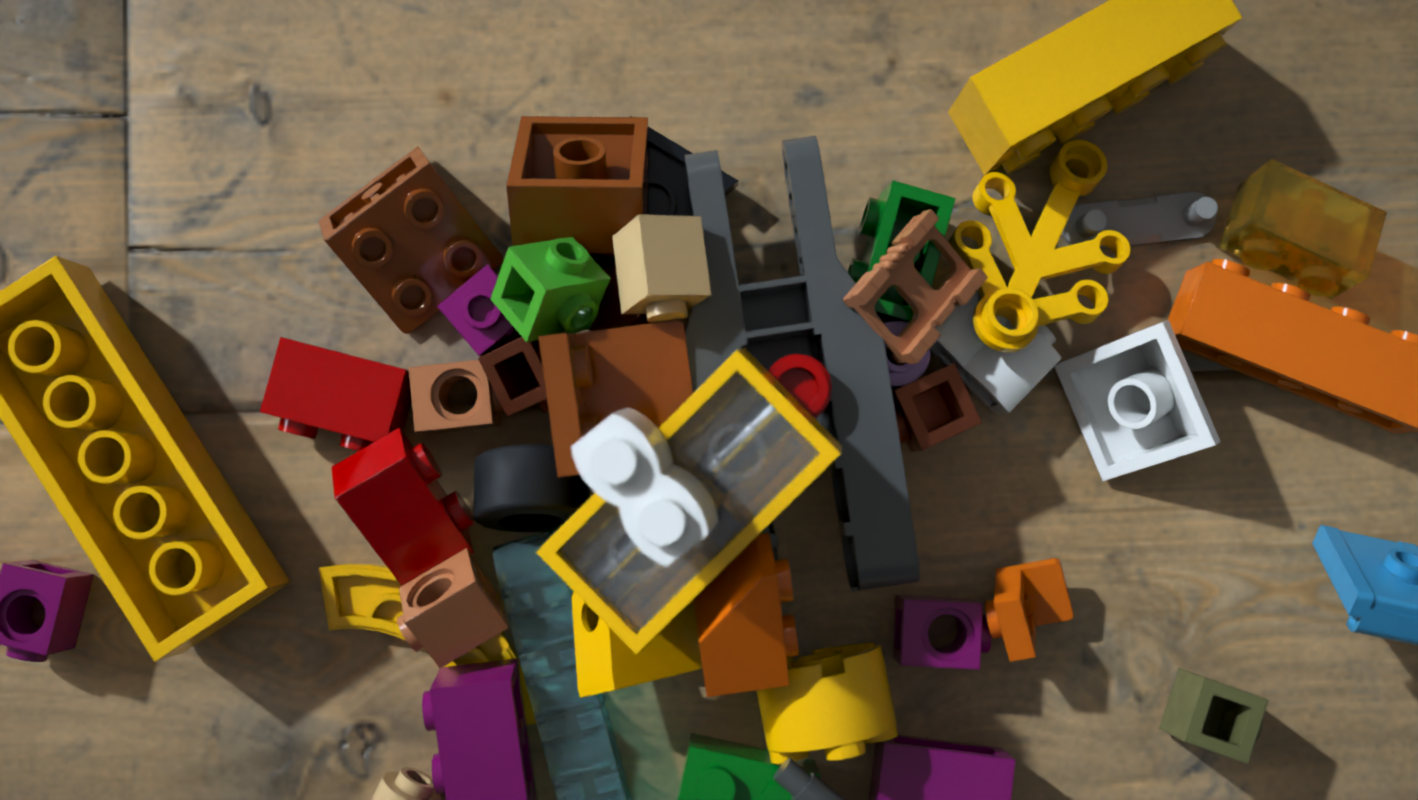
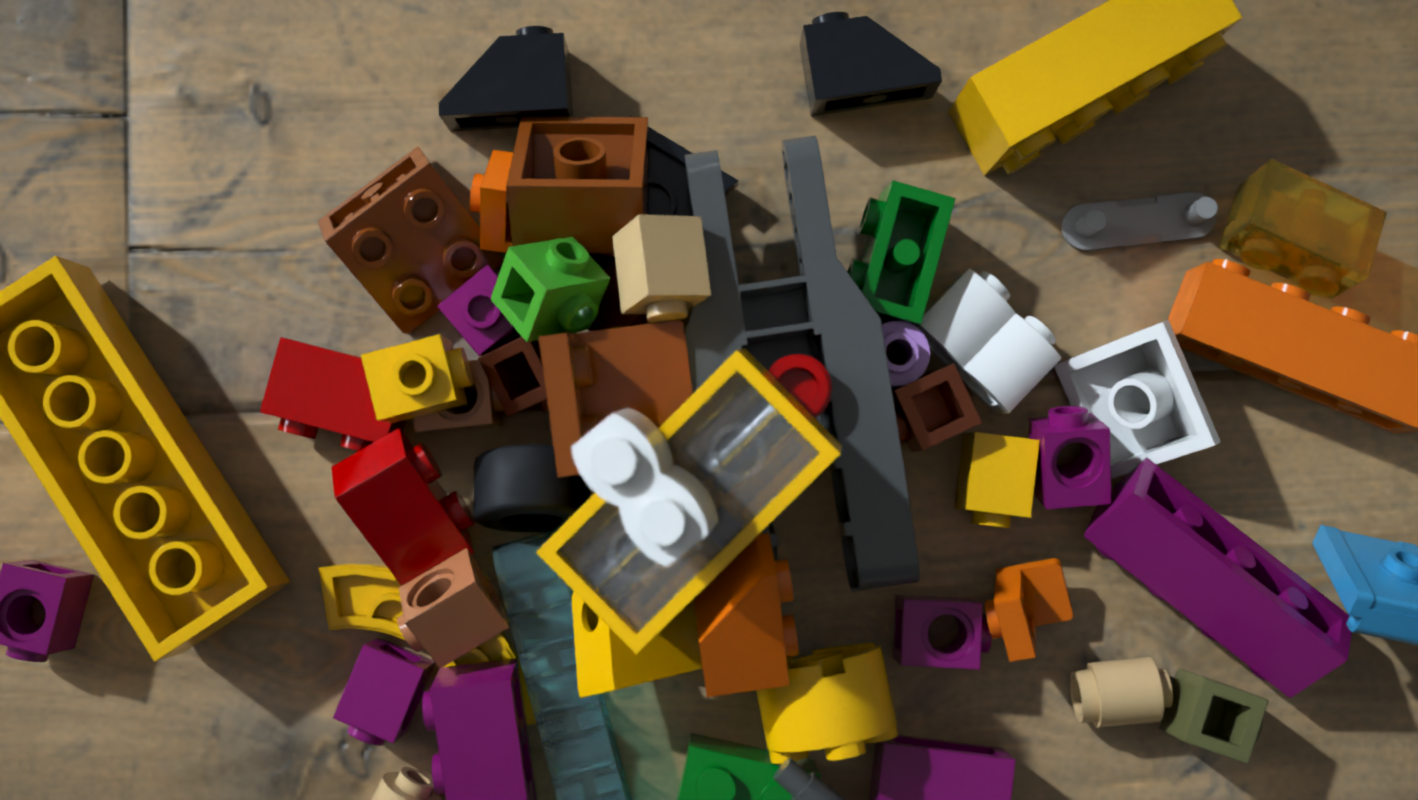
(383, 692): none -> magenta brick
(417, 378): none -> yellow brick
(490, 199): none -> orange bracket
(511, 80): none -> black slope
(861, 66): none -> black slope
(928, 305): nougat piece -> none
(996, 477): none -> yellow brick
(1035, 255): yellow plant -> none
(1085, 479): none -> magenta brick
(1120, 692): none -> tan brick
(1220, 579): none -> magenta brick

